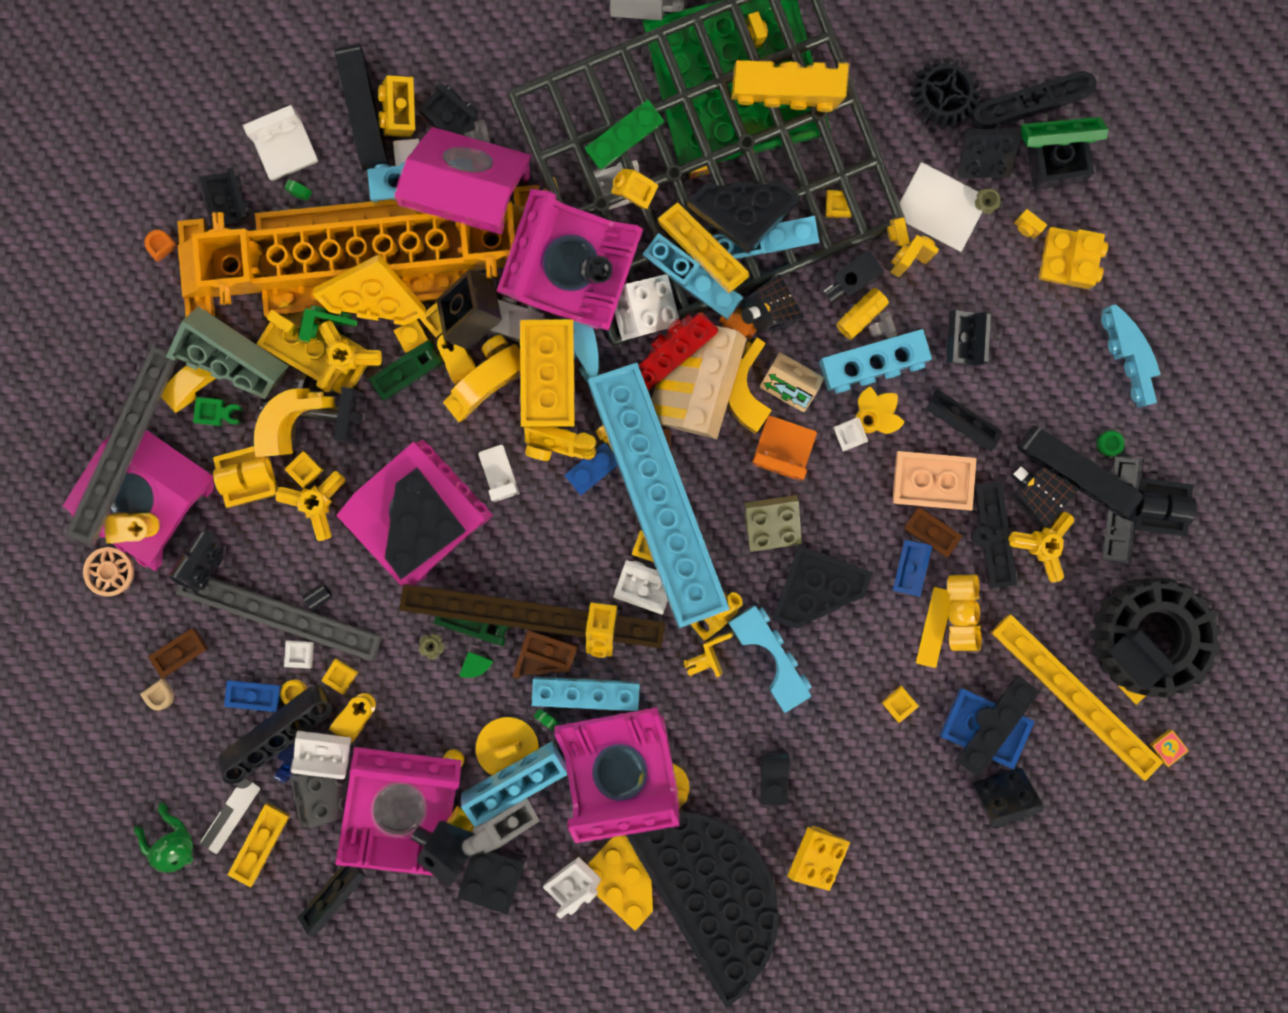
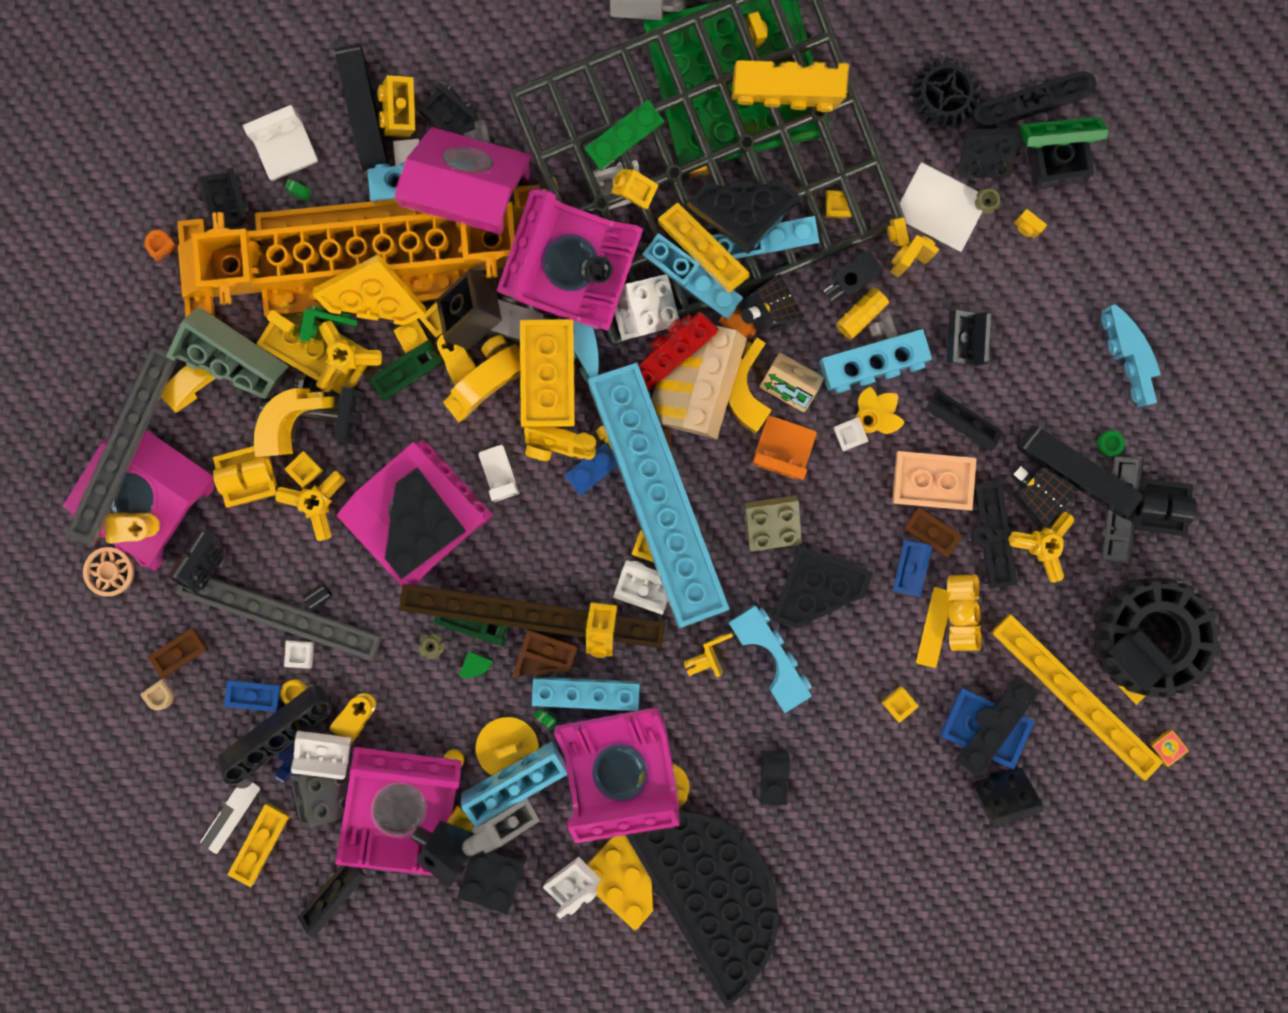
(171, 850): green hair -> none
(212, 412): green plate -> none
(340, 676): yellow tile -> none
(719, 620): yellow bracket -> none
(818, 858): yellow plate -> none
(1073, 257): yellow plate -> none

